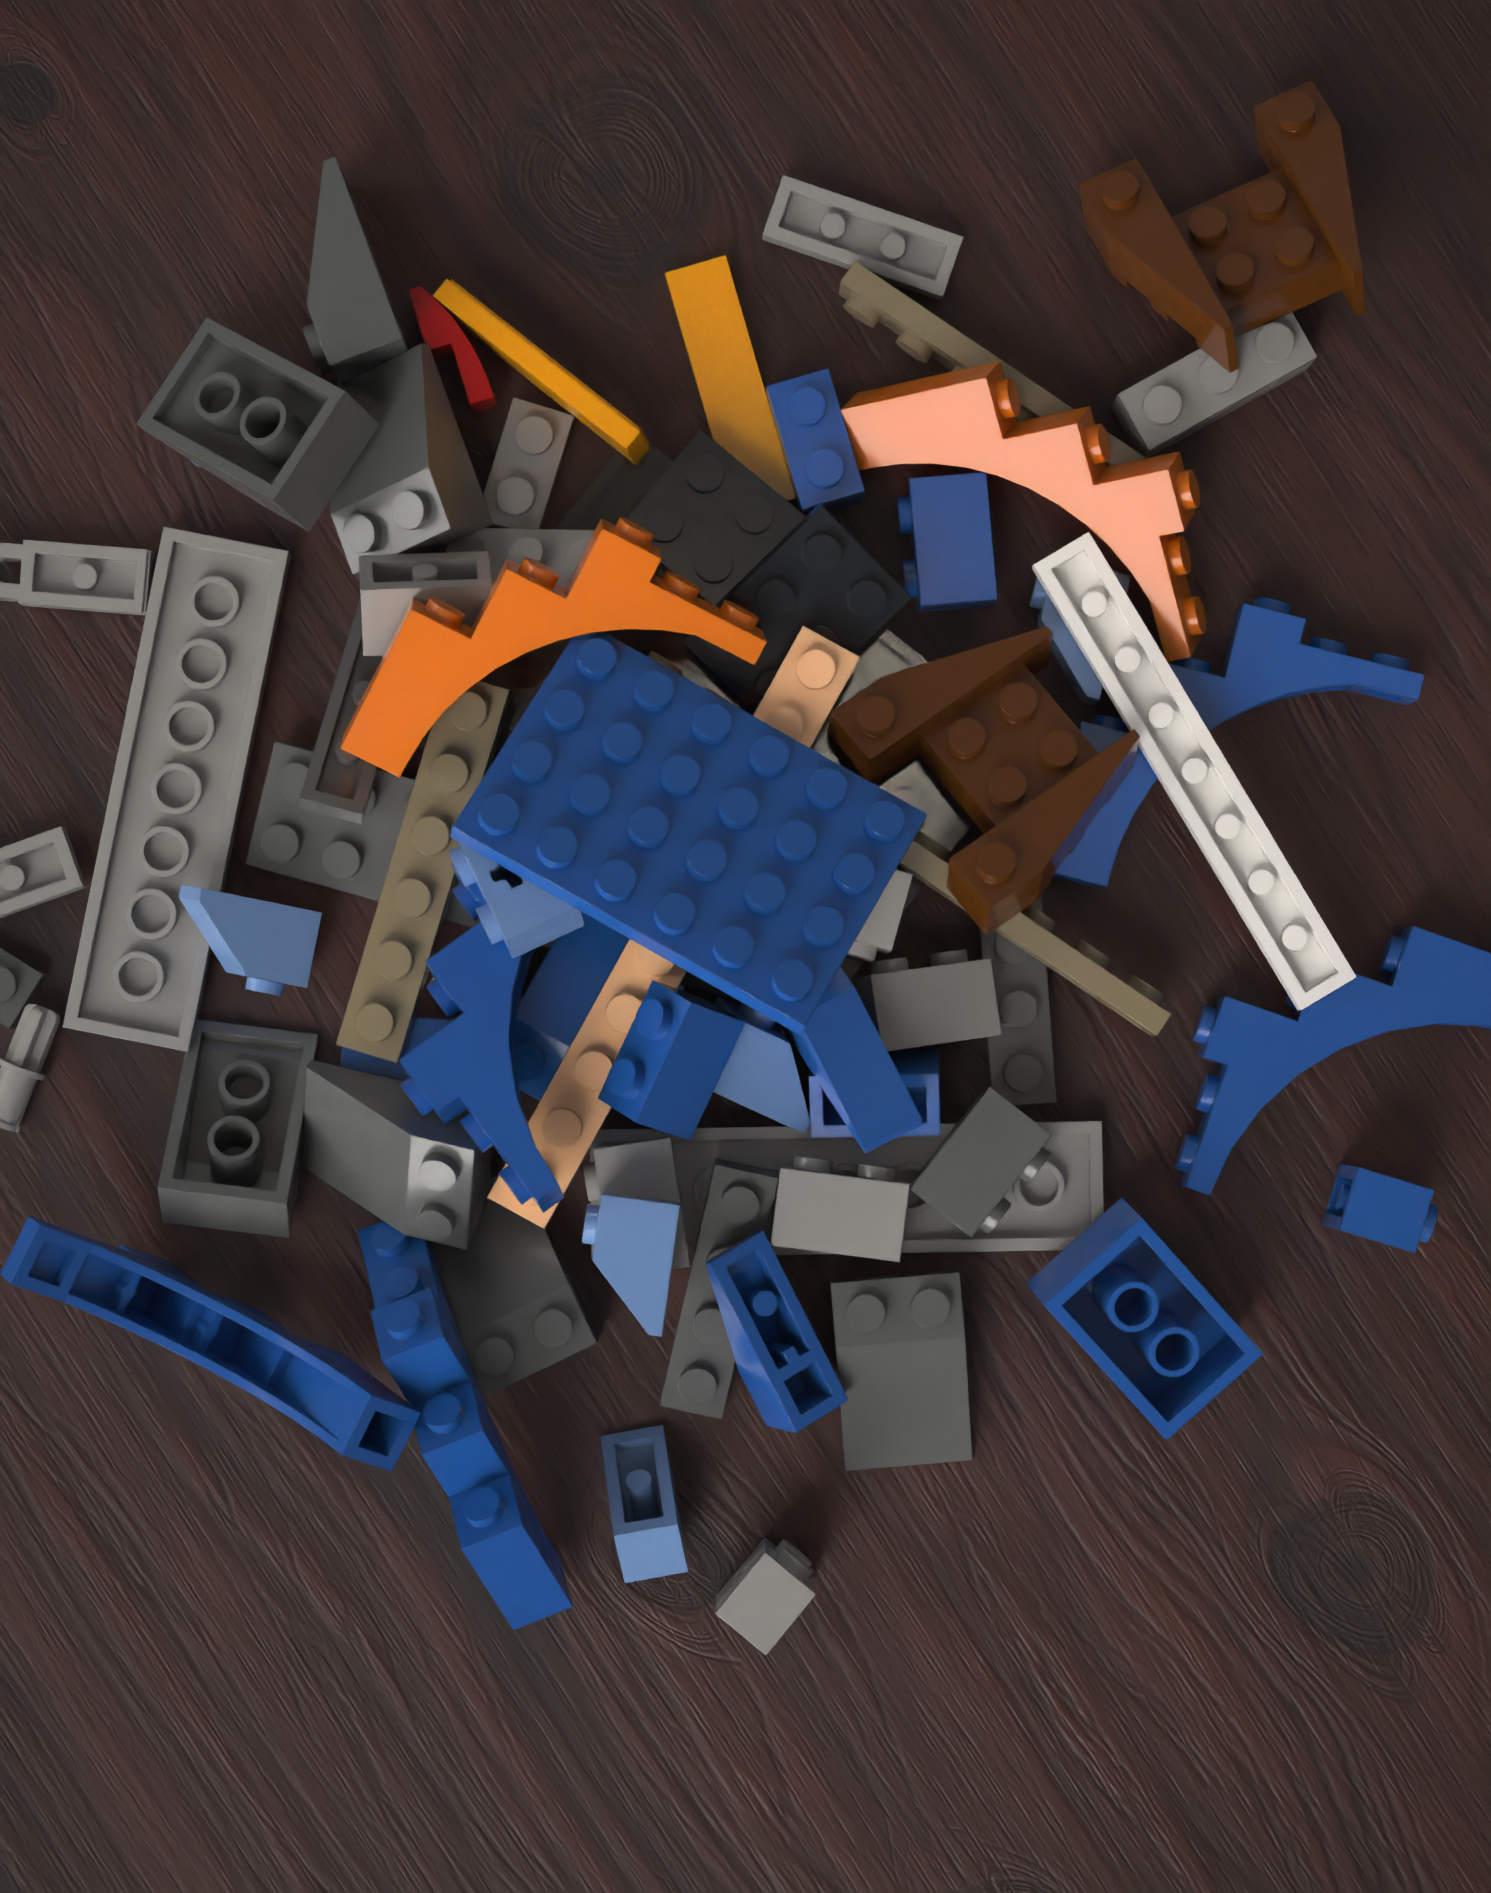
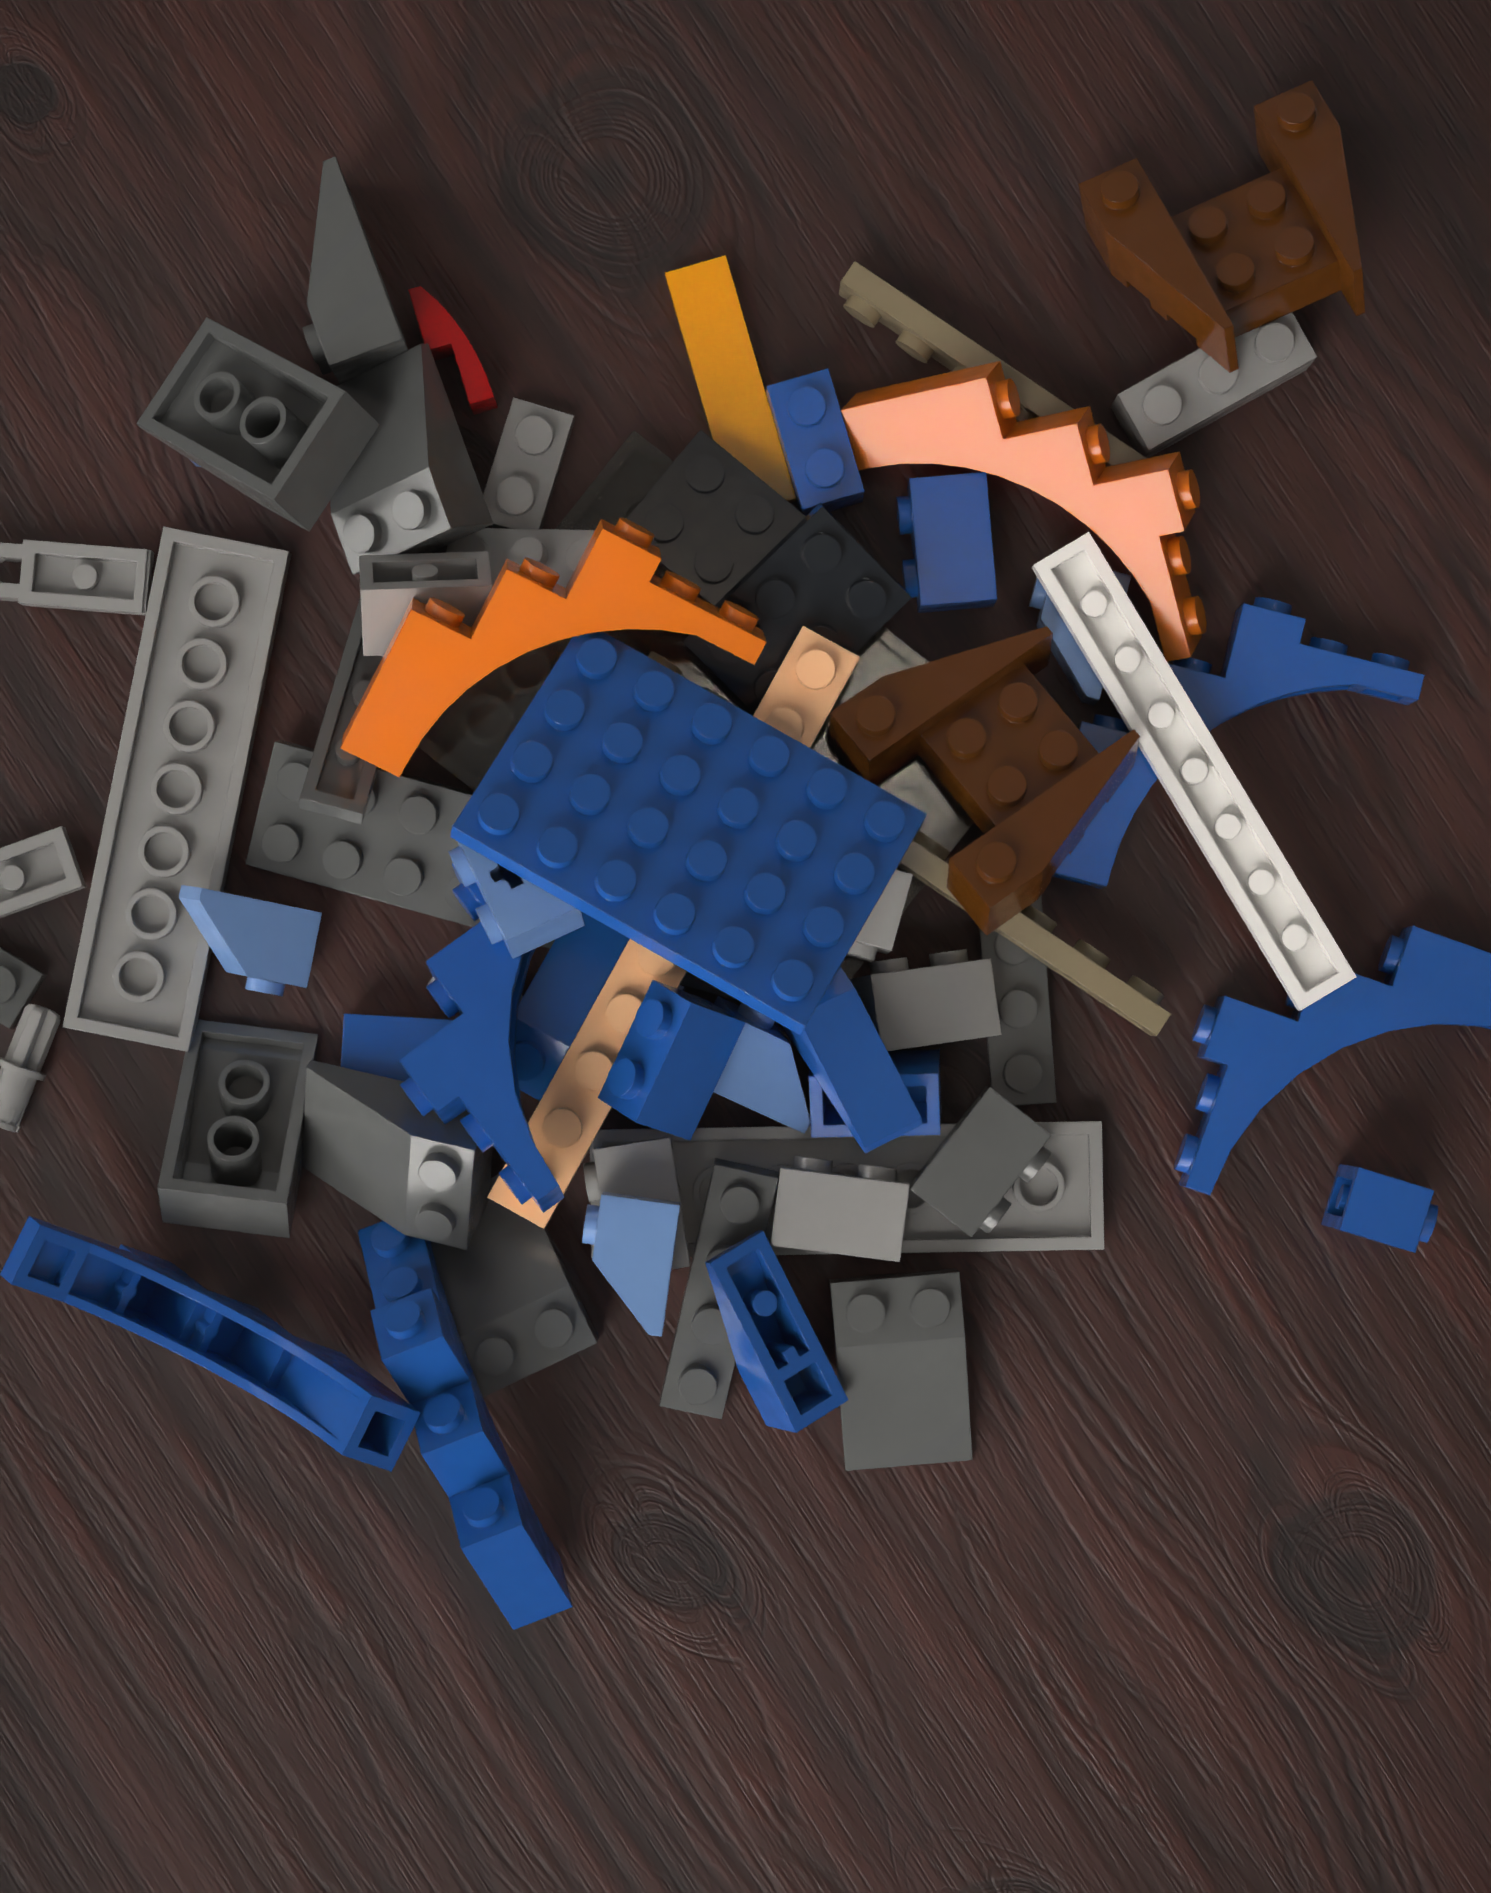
(421, 875): dark tan plate -> none
(543, 371): light orange tile -> none
(643, 1504): medium blue slope -> none
(767, 1593): light grey brick -> none
(851, 231): light grey plate -> none
(1144, 1318): blue brick -> none

